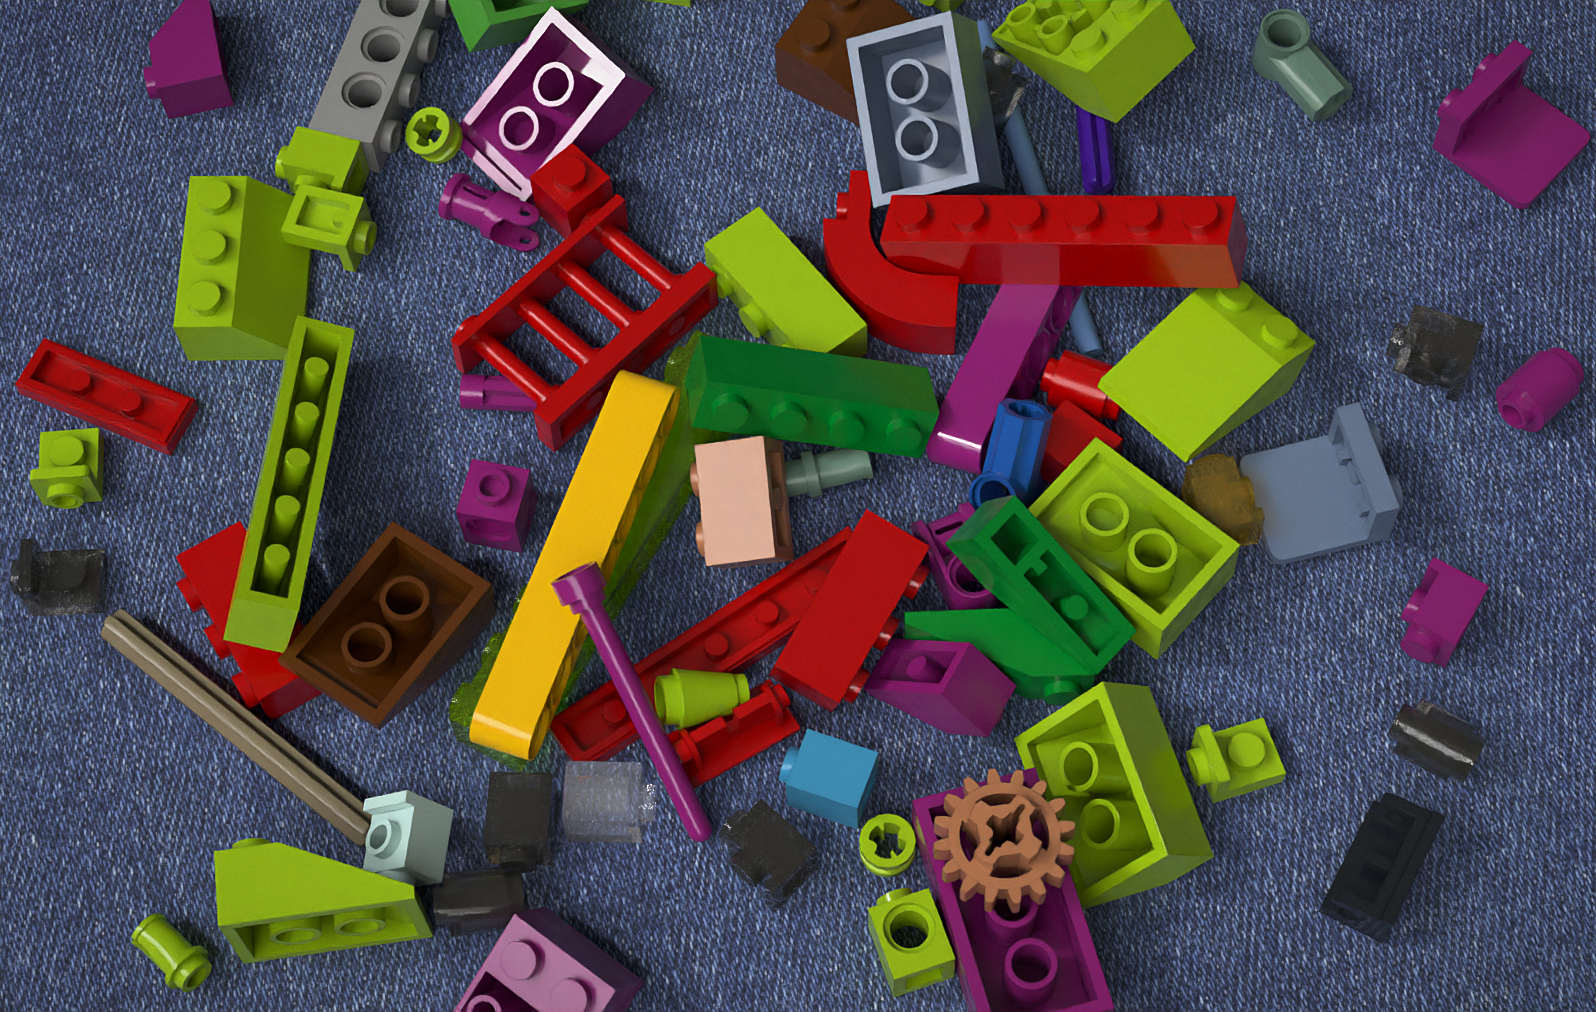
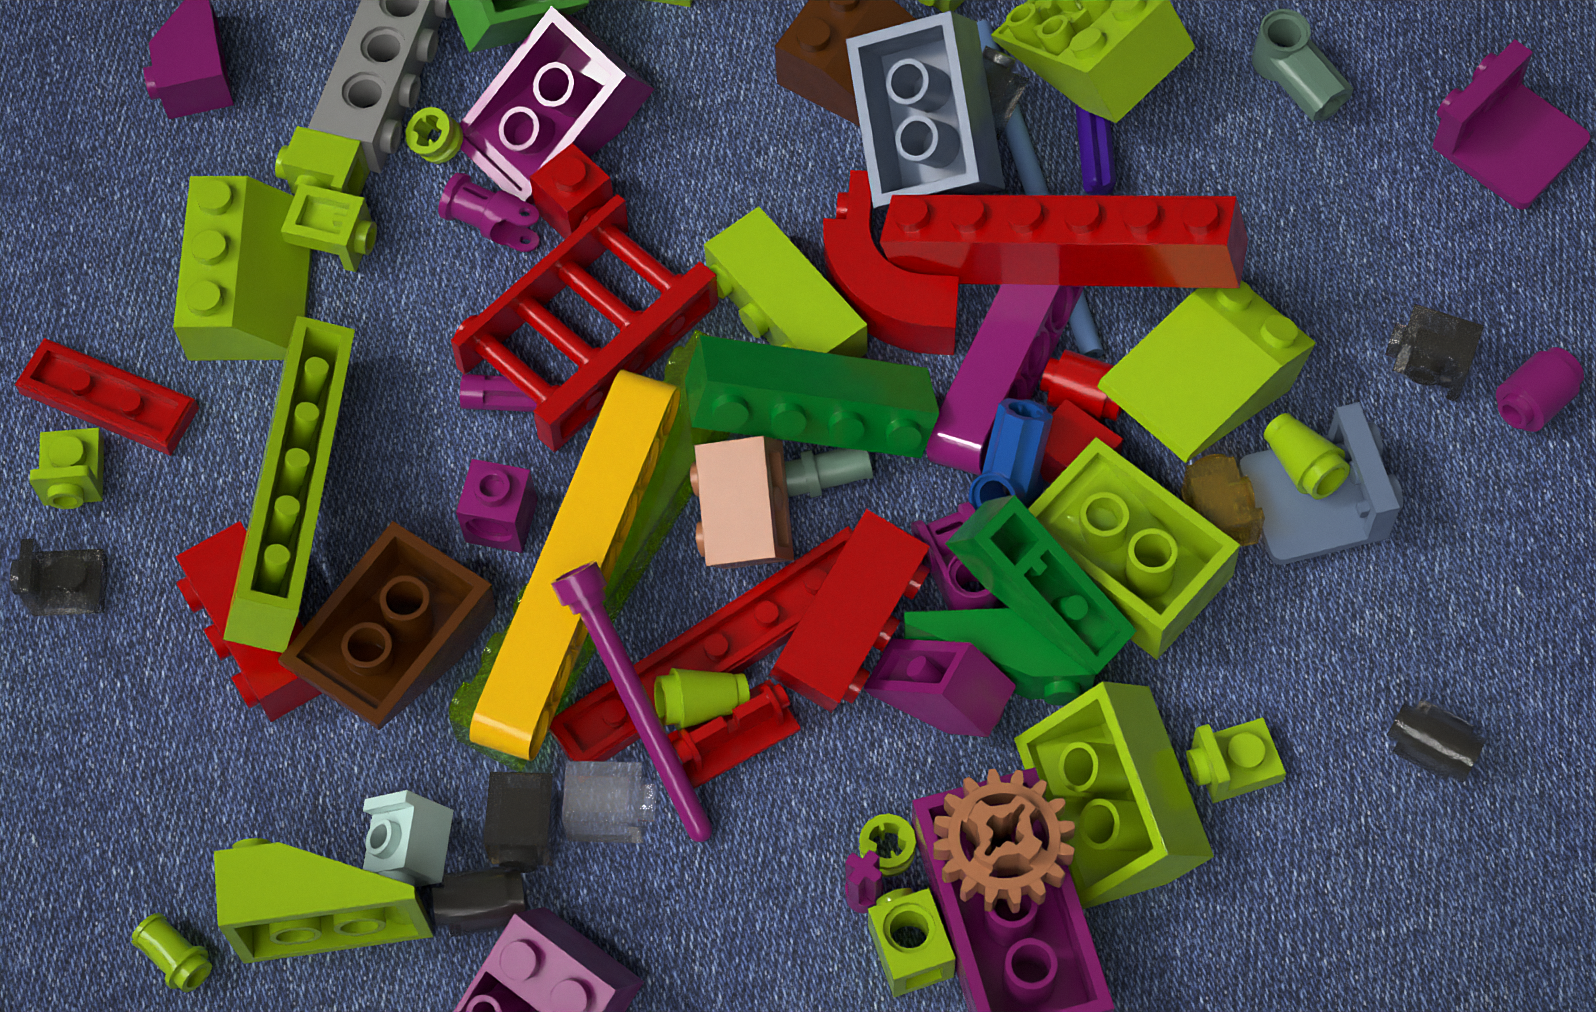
(238, 725): dark tan axle -> none
(768, 852): clear smoke brick -> none
(830, 778): dark azure brick -> none
(863, 881): none -> magenta piece
(1308, 458): none -> lime cone
(1381, 866): black hinge -> none
(1440, 612): magenta brick -> none

